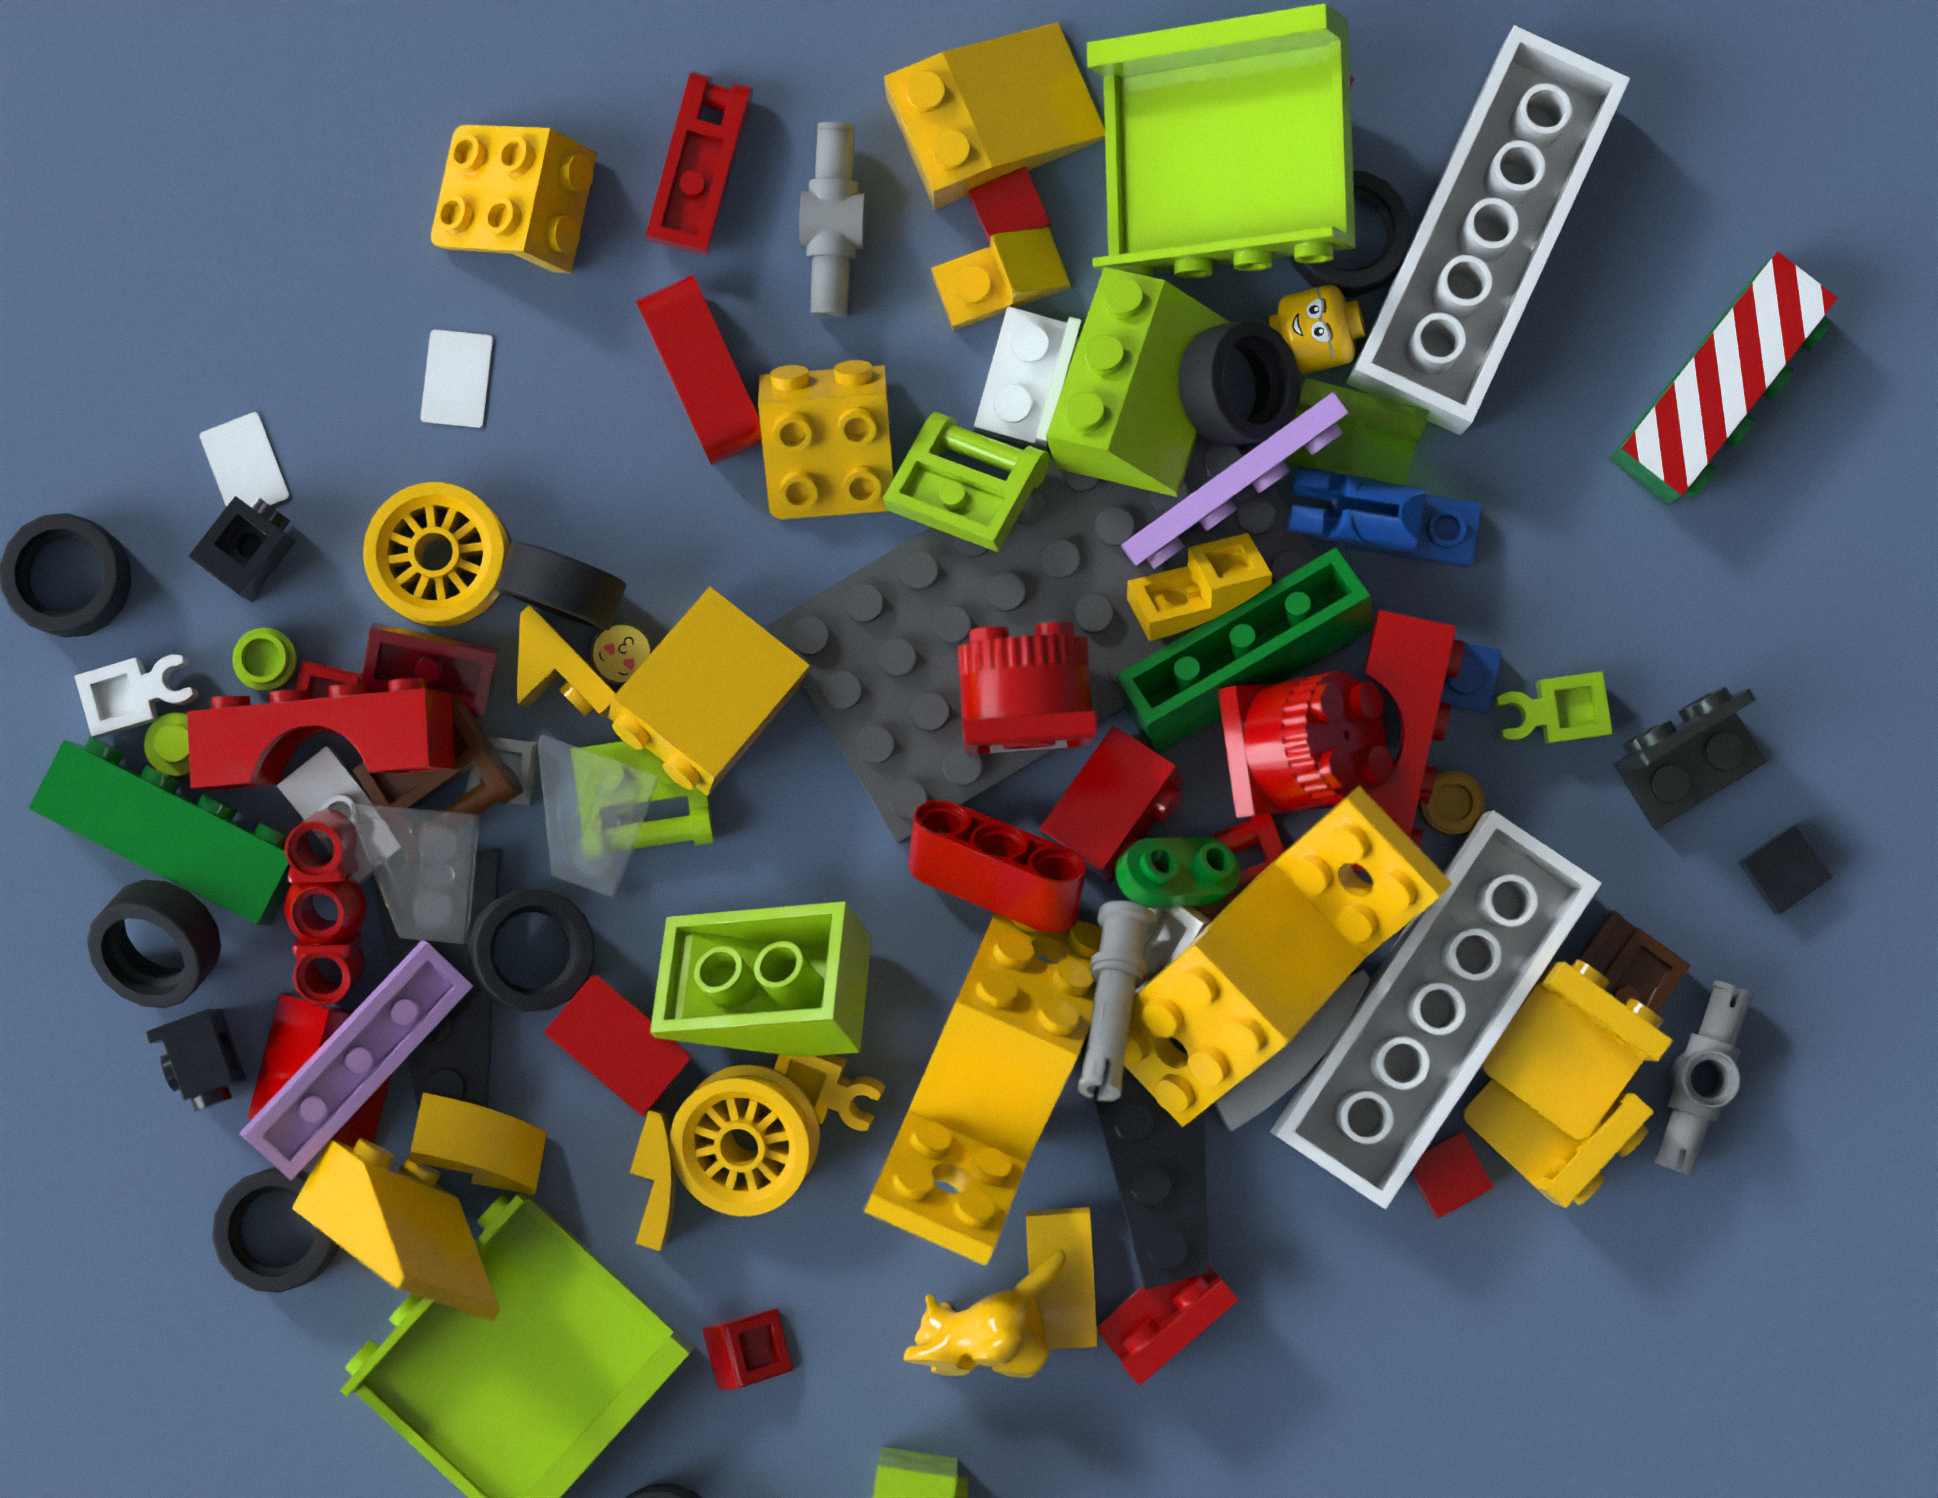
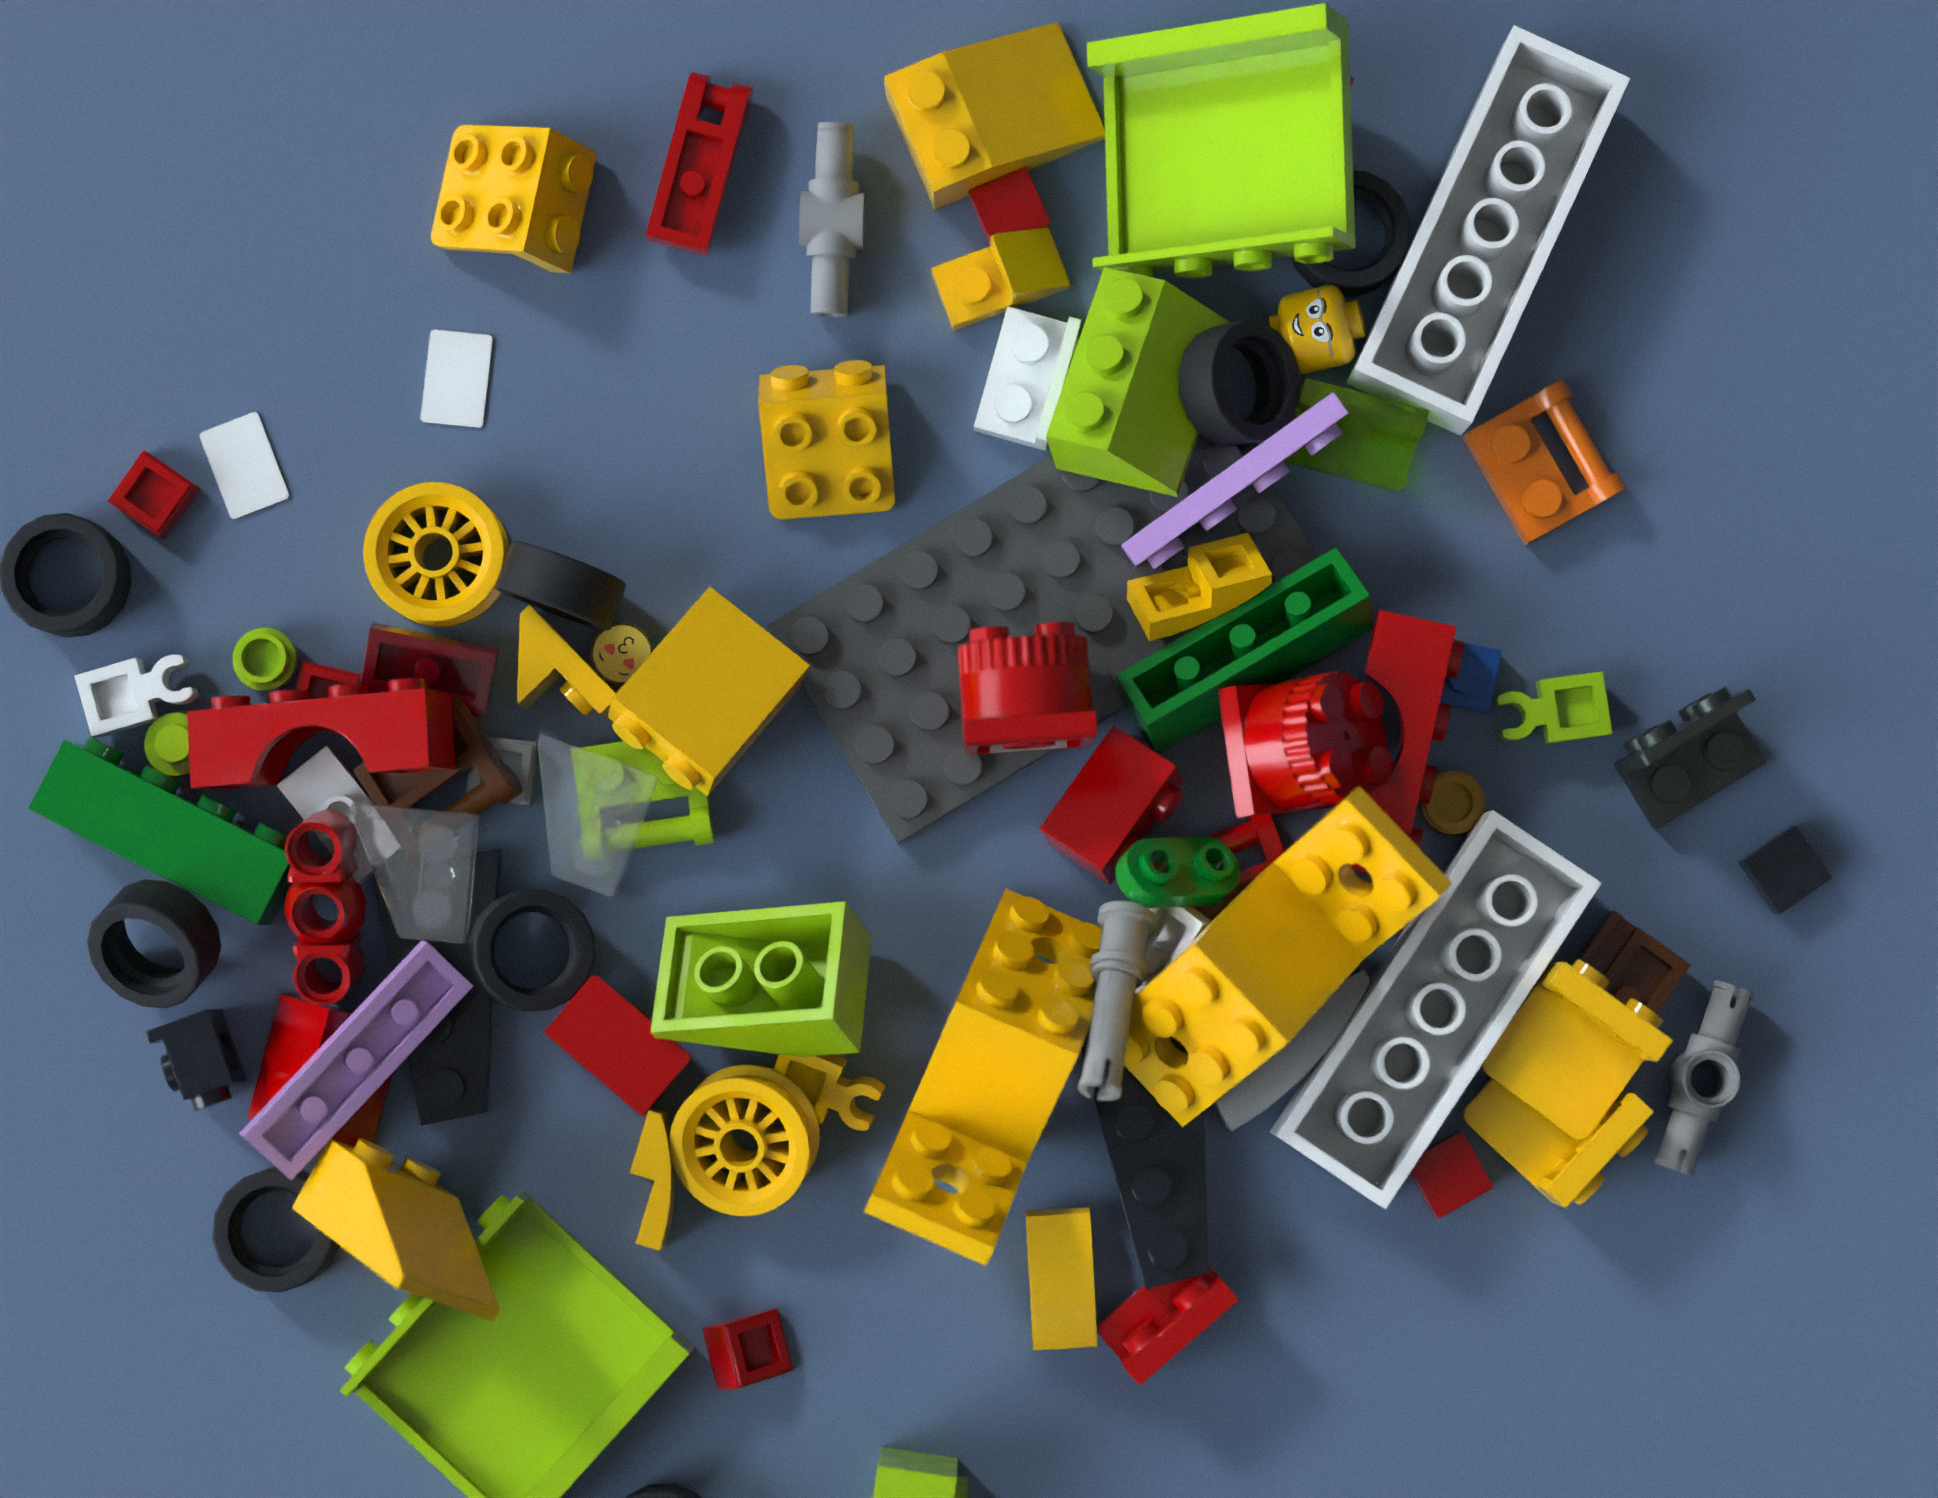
(153, 494): none -> red tile
(222, 546): black brick -> none
(478, 1141): yellow slope -> none
(701, 369): red beam -> none
(957, 496): lime plate -> none
(995, 1332): yellow animal -> none
(996, 866): red beam -> none
(1386, 518): blue plate -> none
(1525, 471): none -> orange plate
(1723, 380): brick -> none

